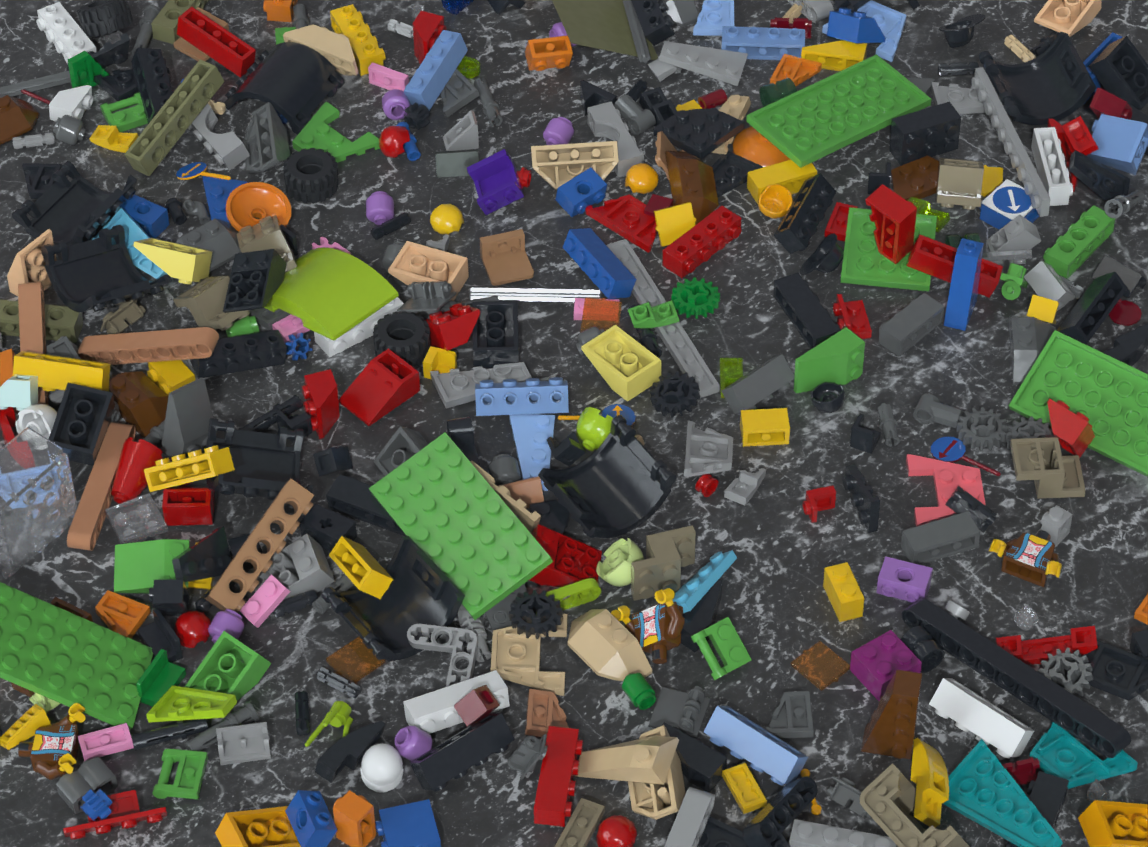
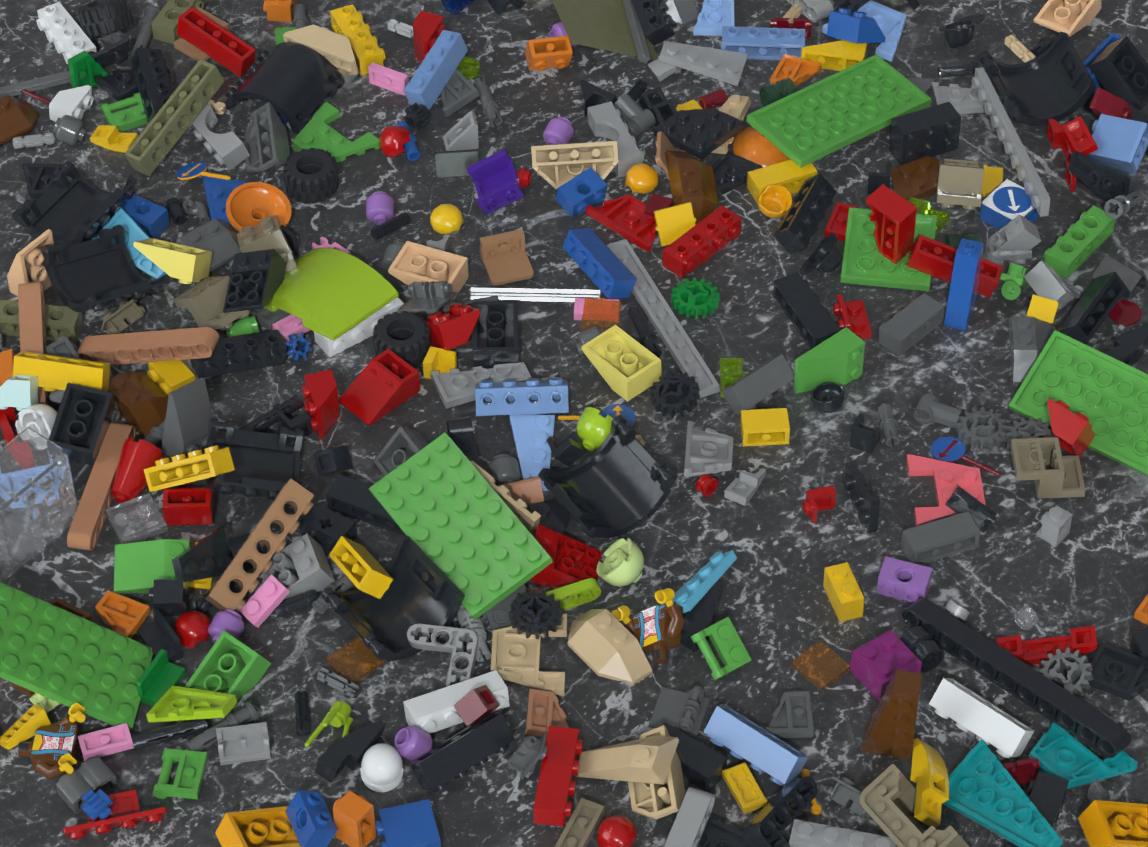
(394, 104): medium lavender head -> none
(639, 691): green brick -> none
(650, 317): bright green slope -> none
(664, 558): dark tan bracket -> none
(1029, 557): torso -> none
(1051, 165): white brick -> none

